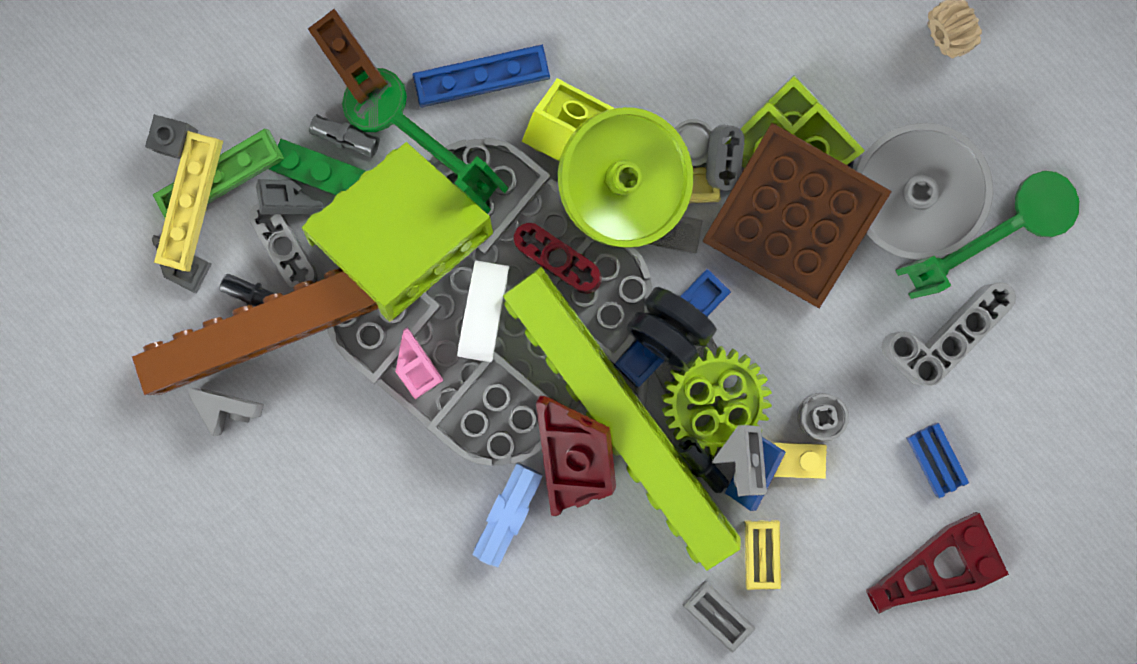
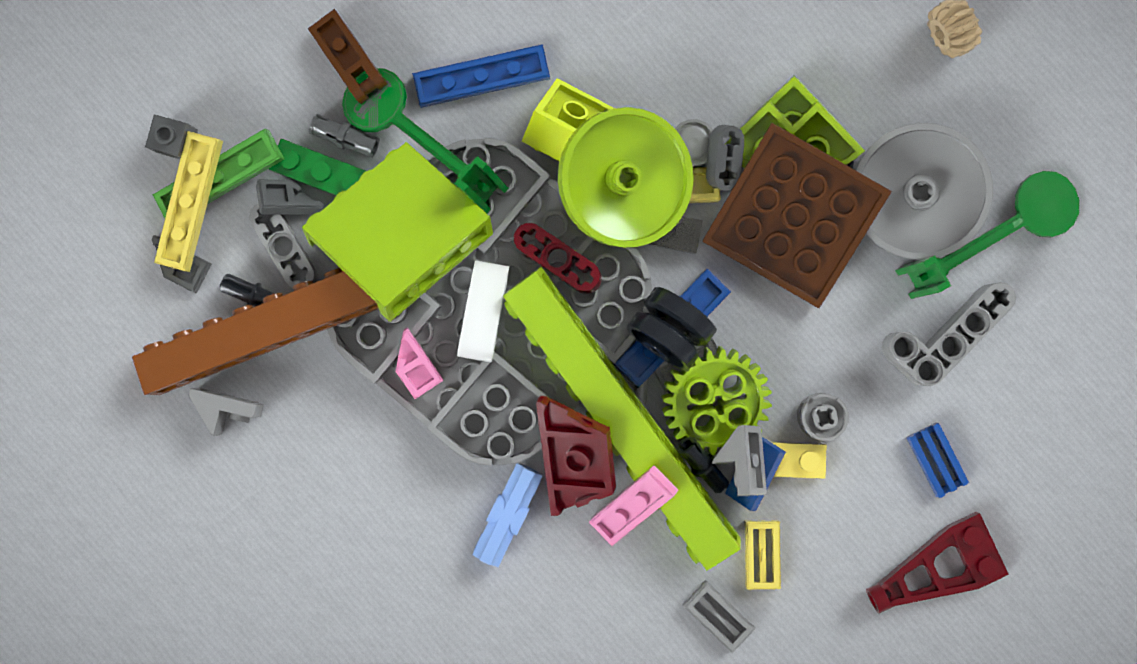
(633, 505): none -> bright pink tile

